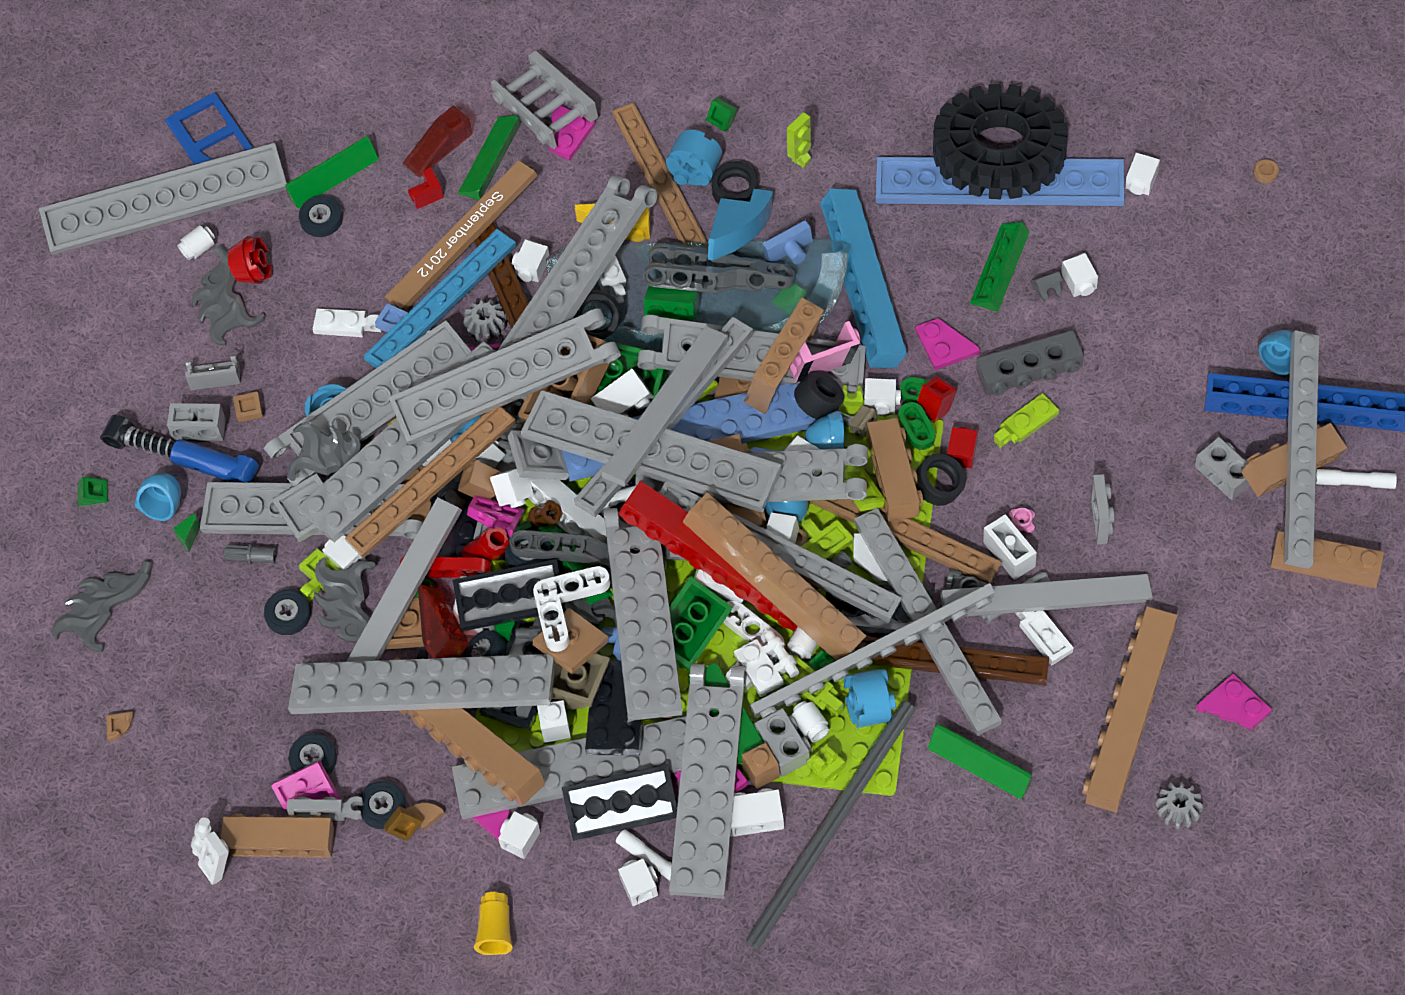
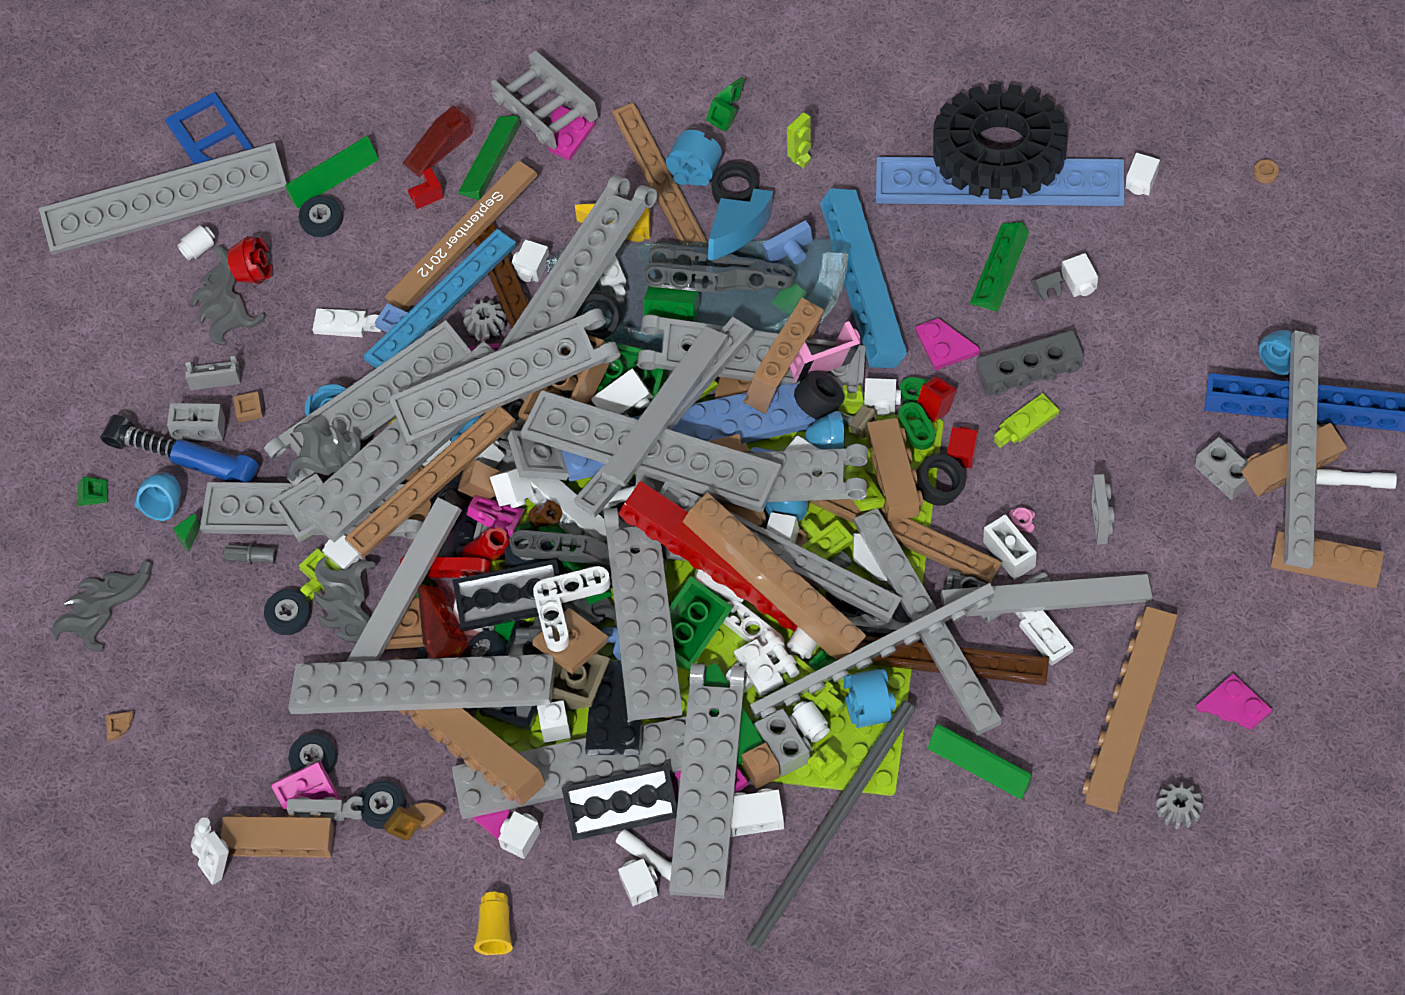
(731, 92): none -> green slope

